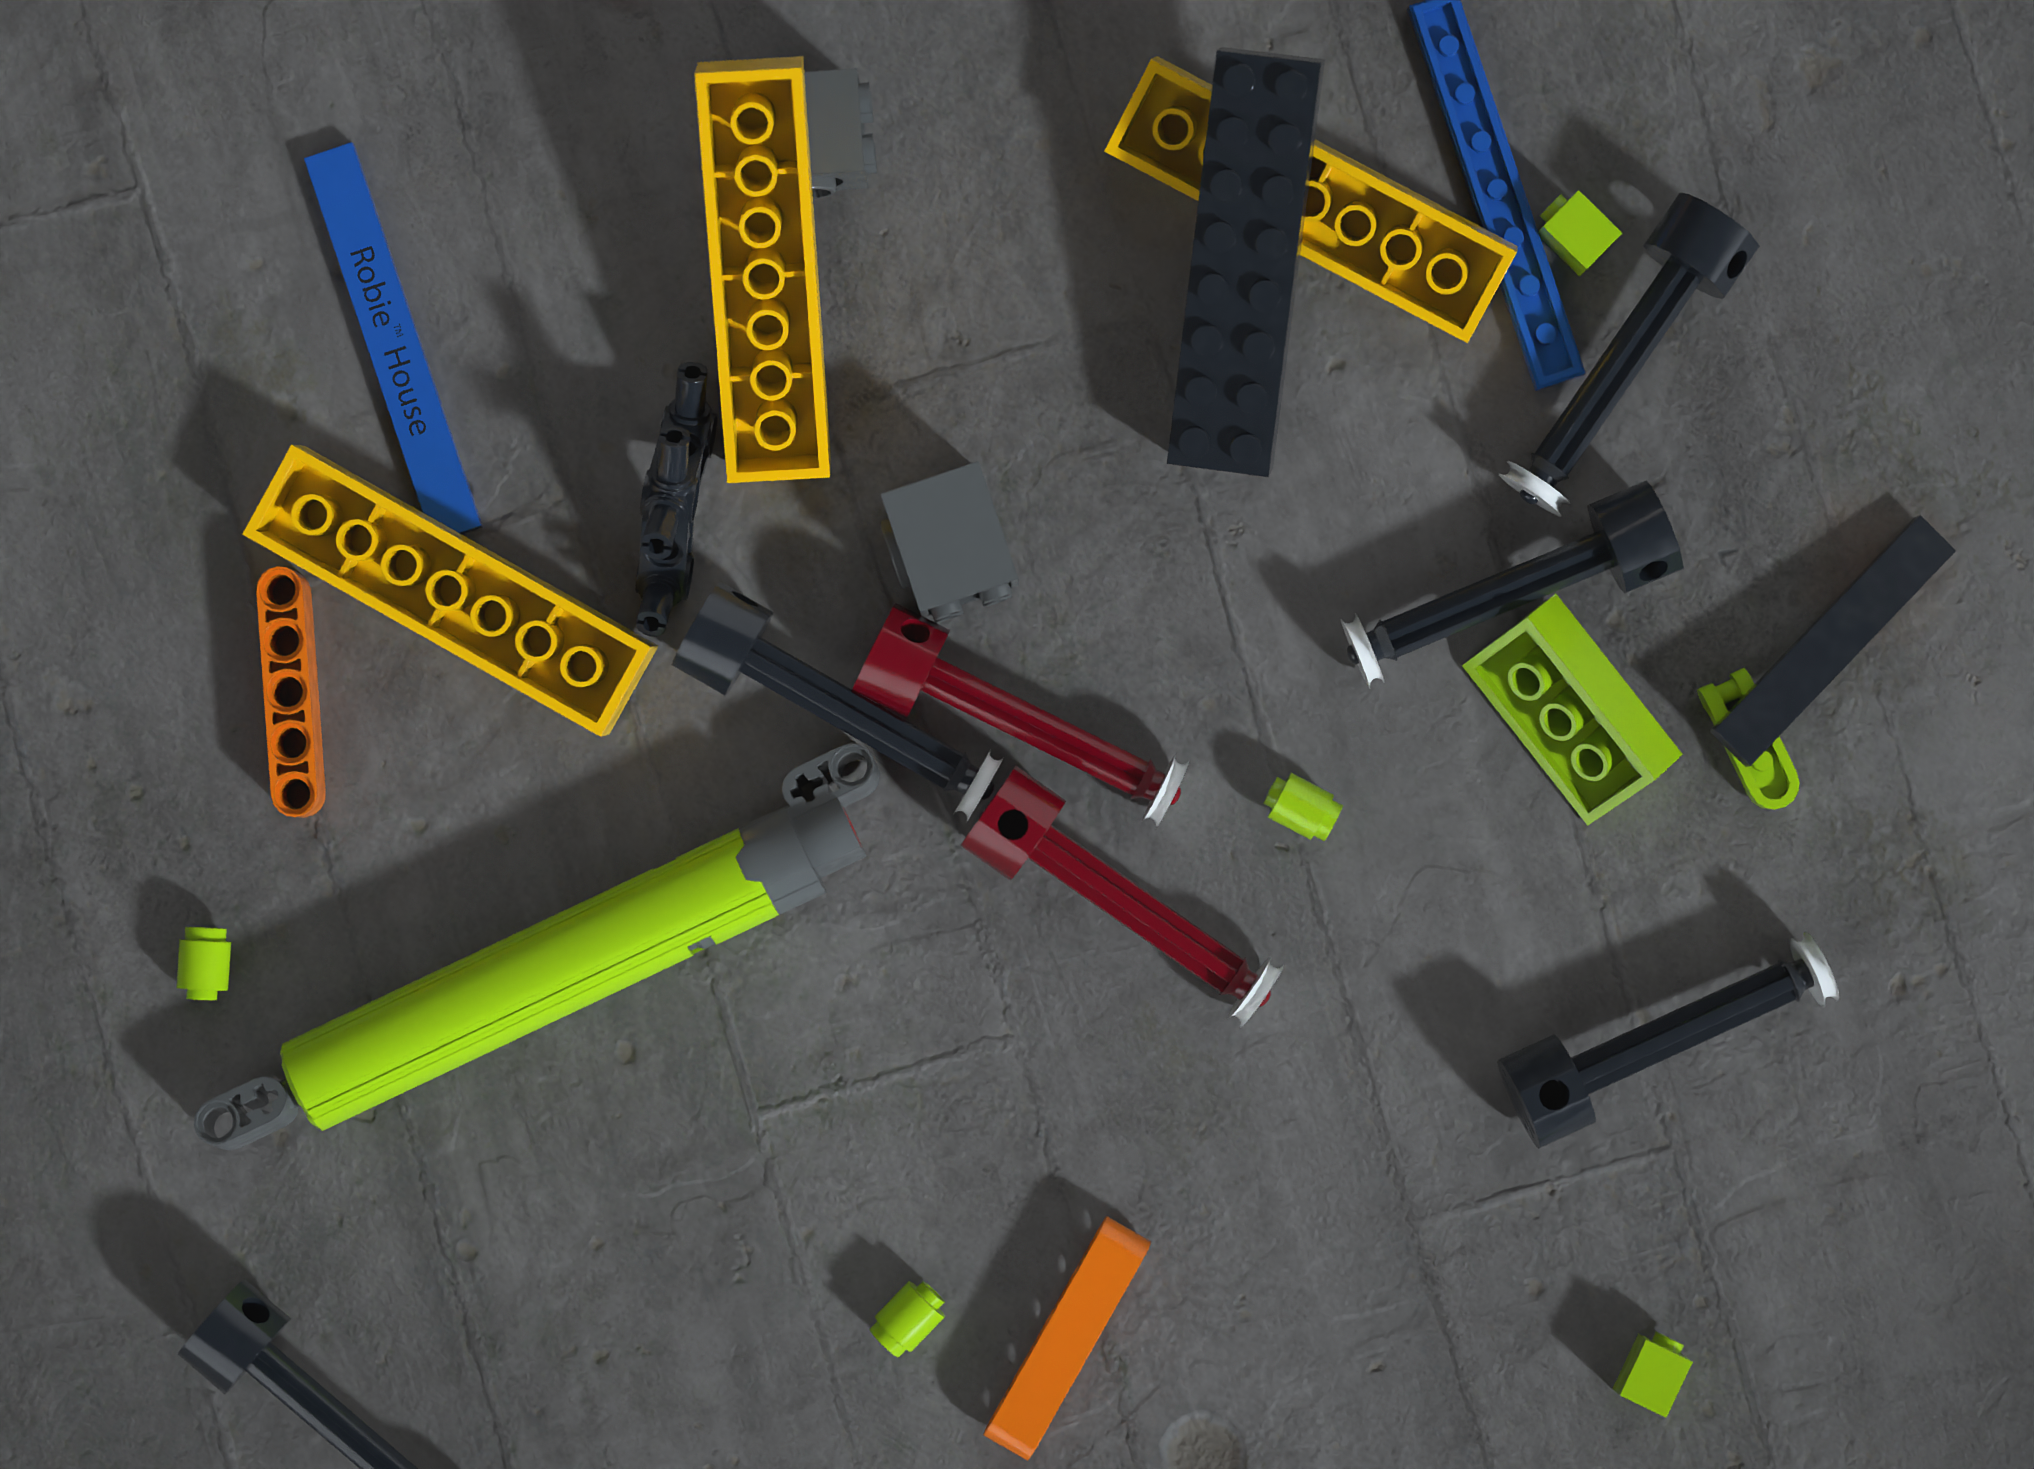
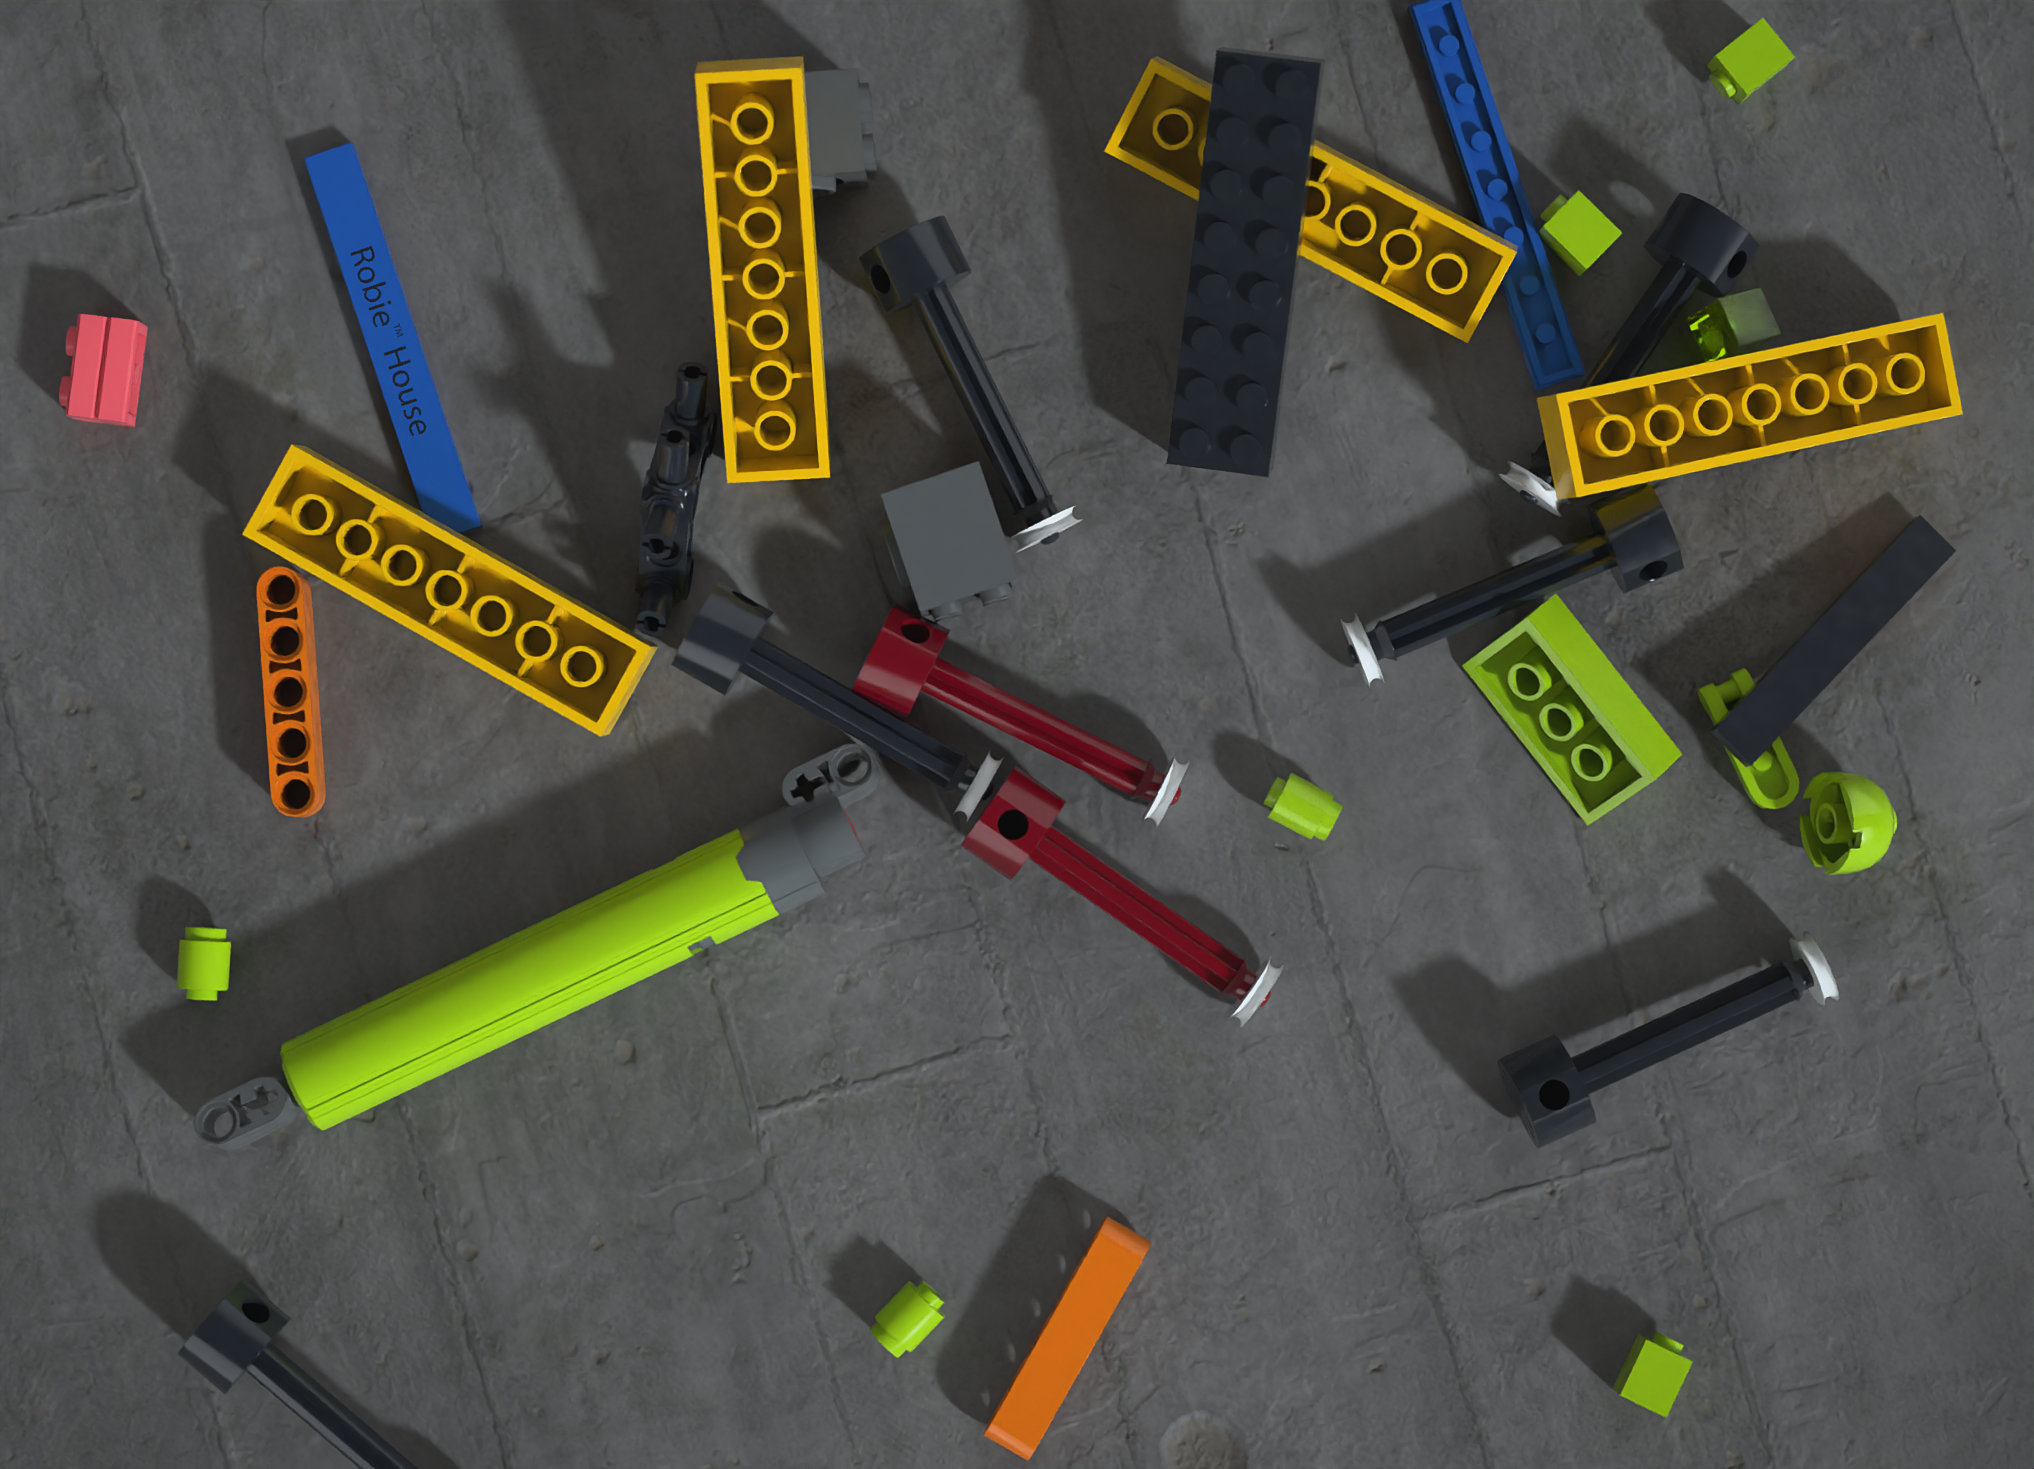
(104, 370): none -> coral brick
(916, 272): none -> black piece
(1734, 325): none -> clear neon green brick
(1749, 62): none -> lime brick
(1749, 406): none -> yellow brick
(1847, 822): none -> lime cylinder

